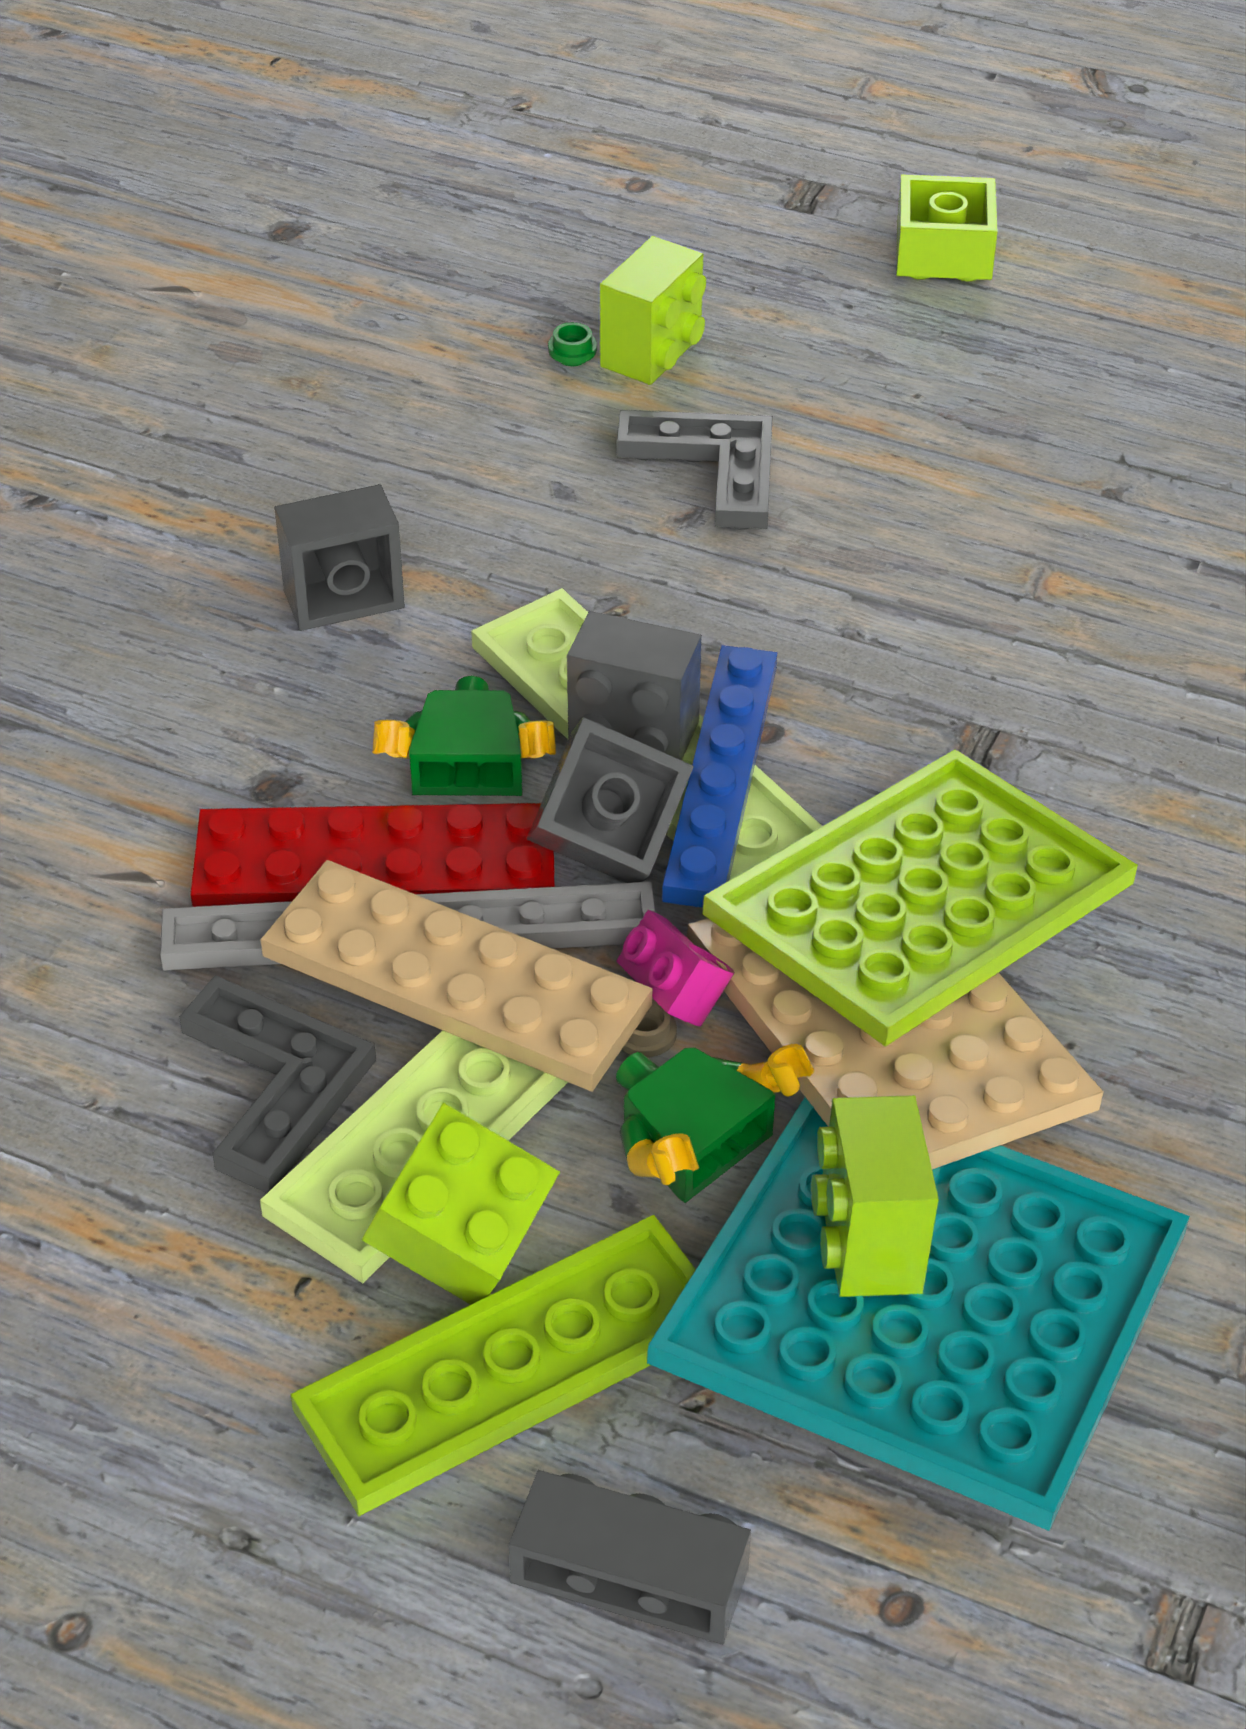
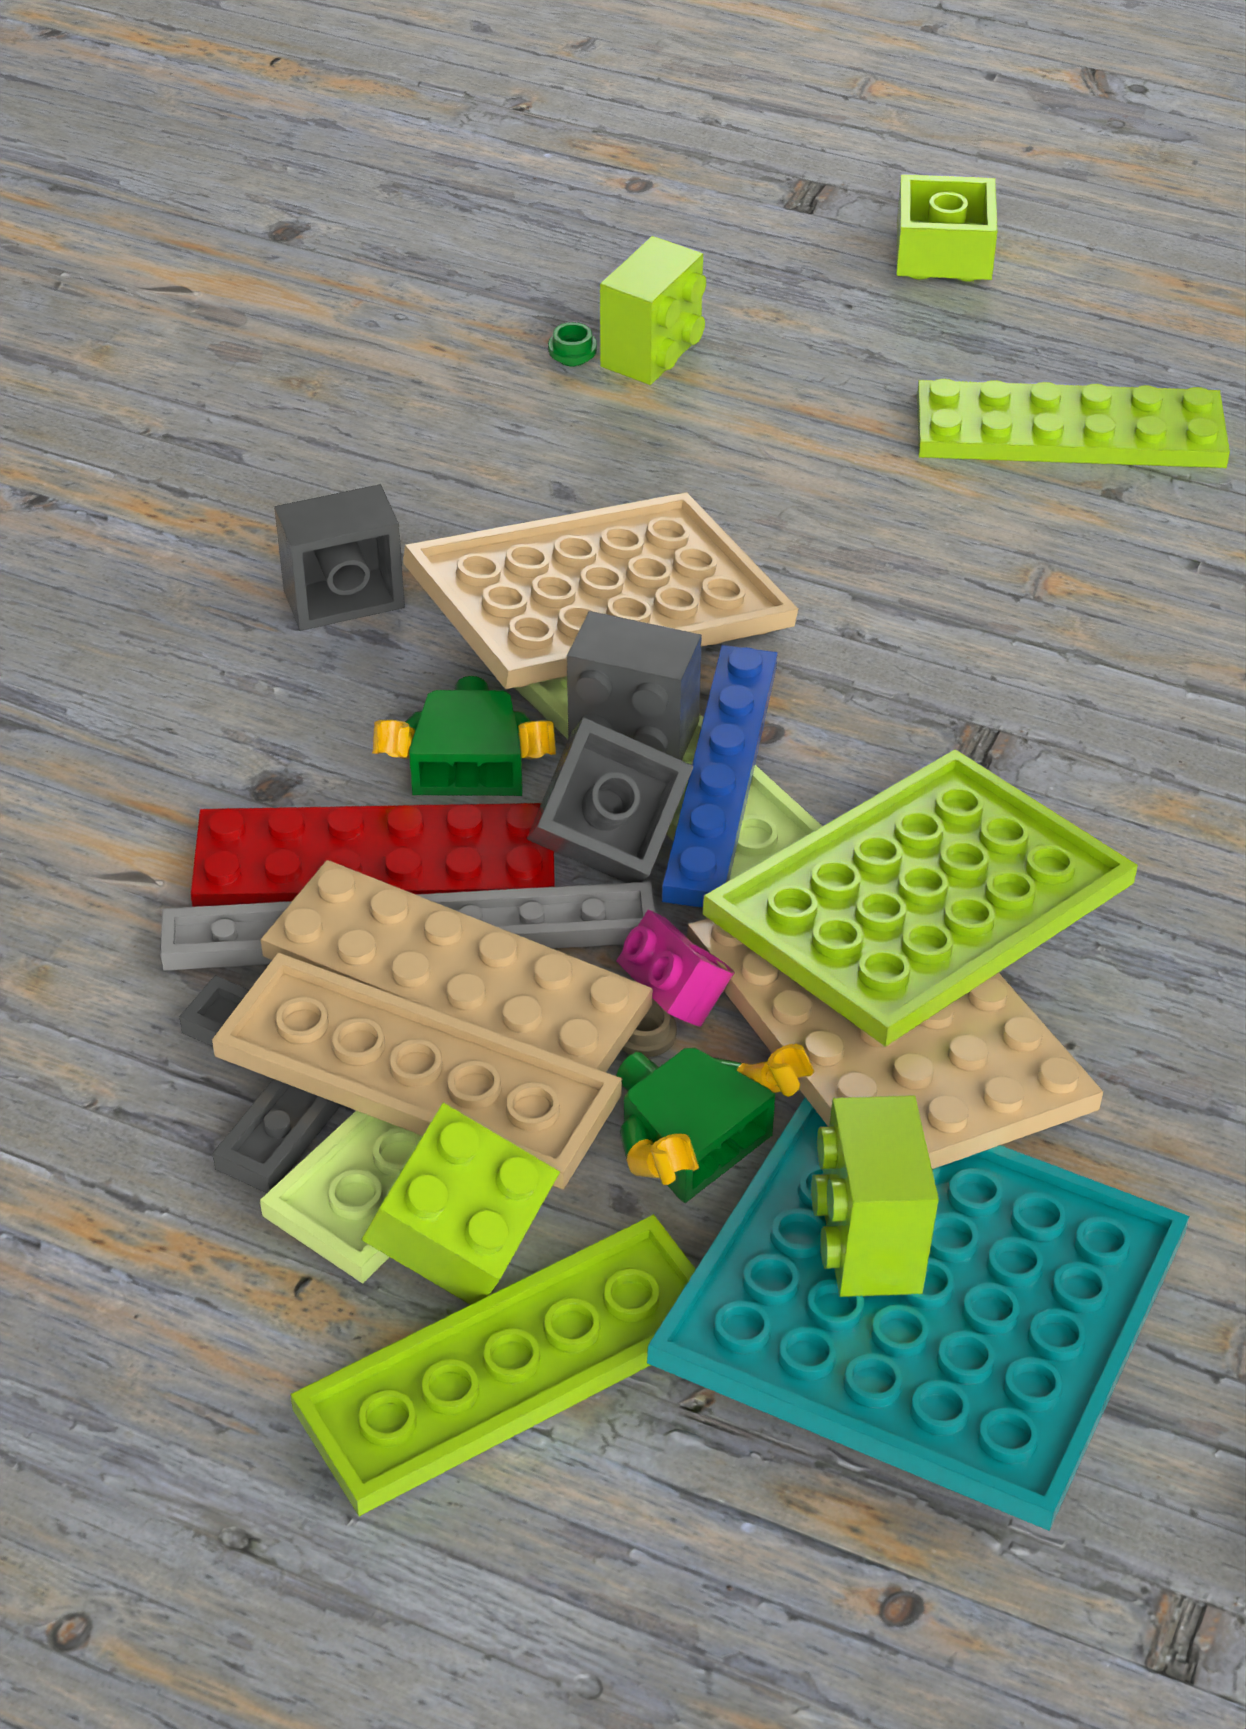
(409, 1059): none -> tan plate
(530, 584): none -> tan plate
(630, 1555): dark grey brick -> none
(734, 440): dark grey plate -> none
(1071, 423): none -> lime plate

